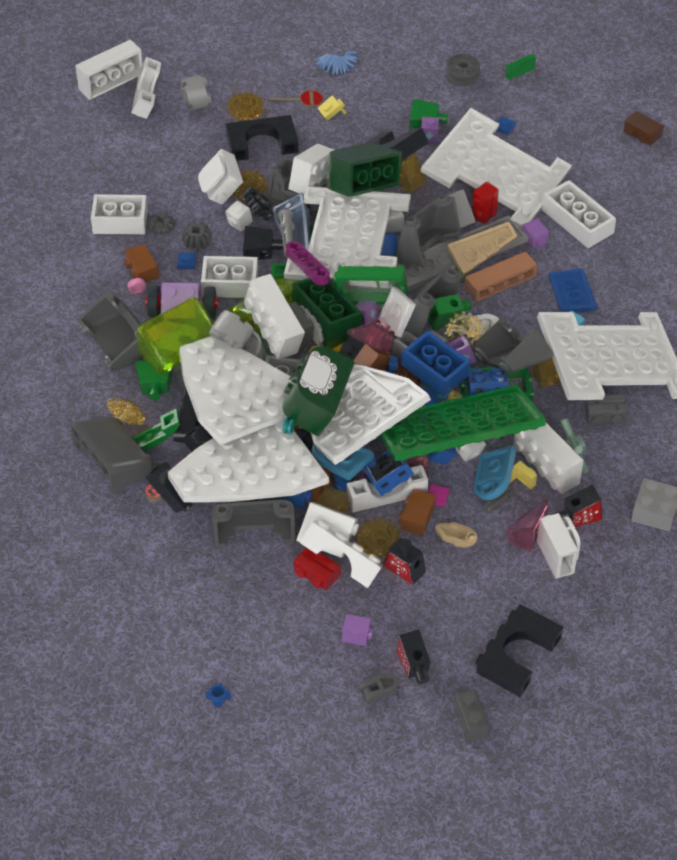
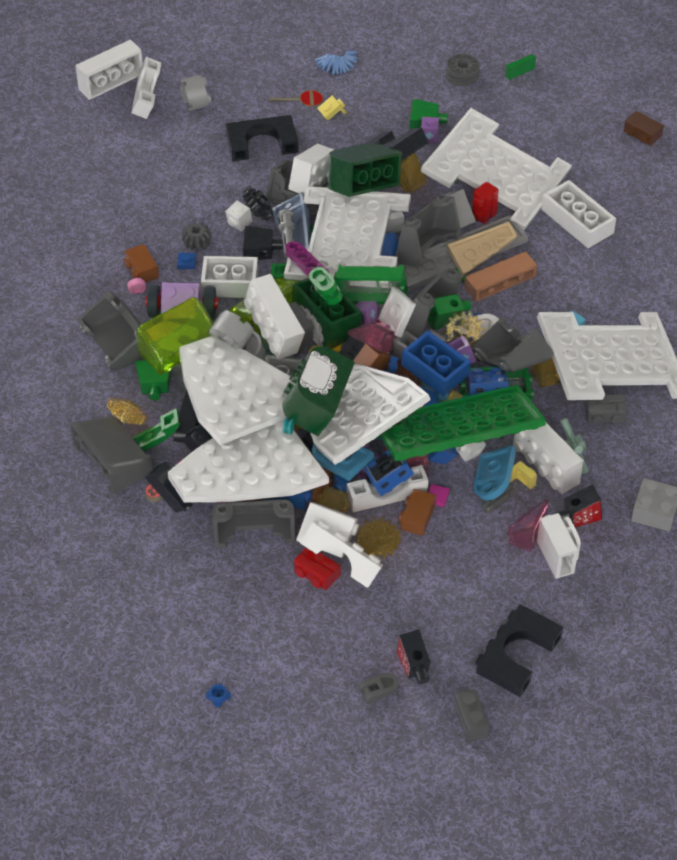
(119, 214): white brick -> none
(157, 227): dark grey gear -> none
(220, 177): white brick -> none
(245, 105): clear yellow gear -> none
(251, 179): clear yellow gear -> none
(325, 286): none -> green brick
(357, 630): medium lavender brick -> none
(405, 561): black torso -> none
(456, 534): tan arm -> none
(505, 125): blue plate -> none
(536, 233): medium lavender brick -> none
(572, 291): blue tile -> none

